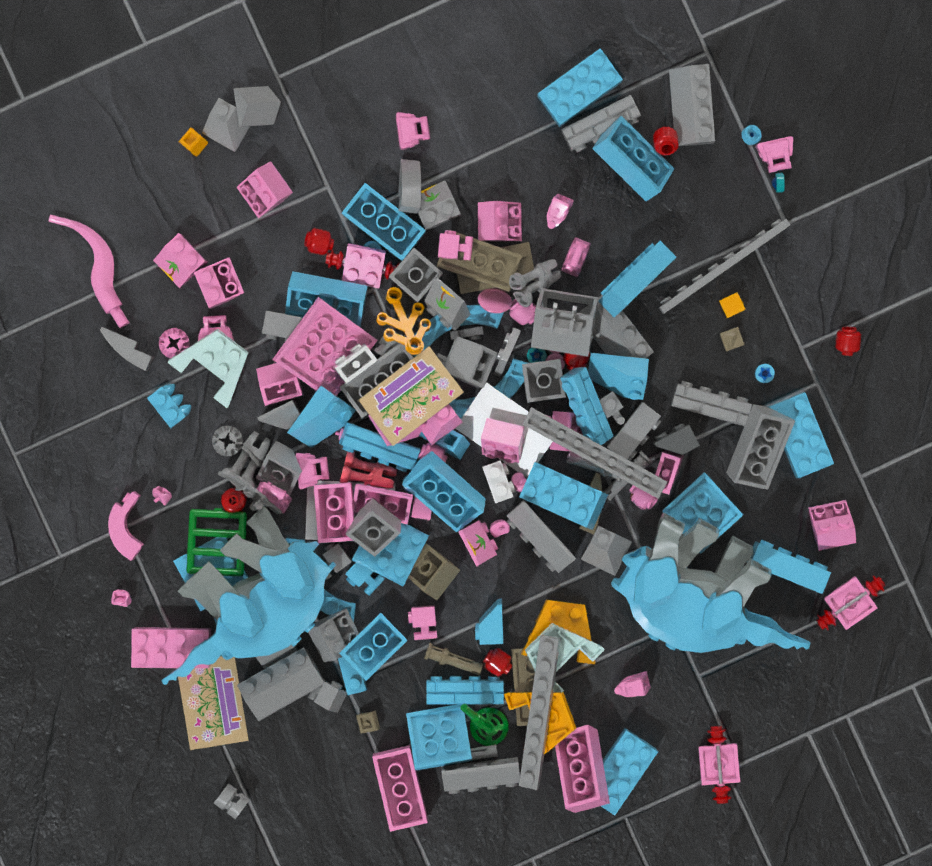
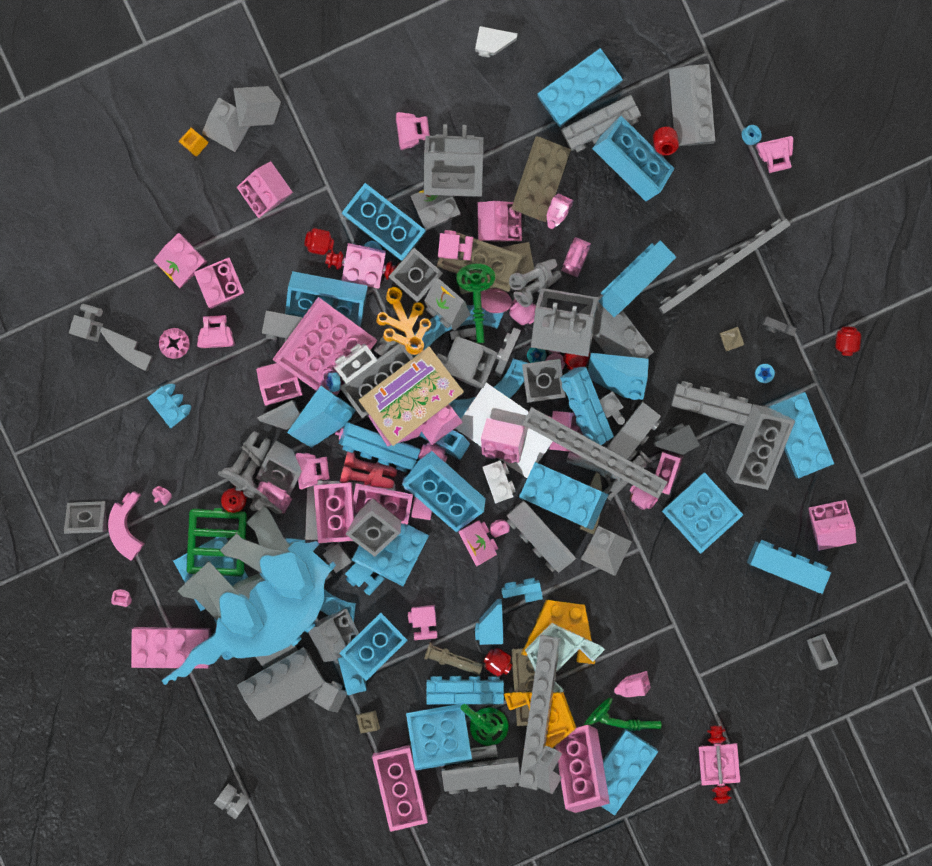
(85, 517): none -> light grey slope
(86, 326): none -> light grey brick
(102, 270): bright pink animal -> none
(213, 705): sticker -> none
(218, 355): light aqua wing -> none
(221, 433): light grey gear -> none
(333, 382): none -> medium azure tile
(409, 186): light grey slope -> none
(432, 572): dark tan slope -> none
(453, 164): none -> light grey piece
(475, 286): none -> green dish
(493, 41): none -> white slope
(518, 481): bright pink piece -> none
(530, 589): none -> medium azure plate
(540, 179): none -> dark tan plate
(545, 764): none -> light grey slope
(601, 715): none -> green dish
(694, 606): medium azure animal -> none
(732, 305): light orange slope -> none
(774, 325): none -> flat silver plate
(778, 182): teal tile -> none
(822, 652): none -> light grey slope
(850, 603): bright pink plate -> none

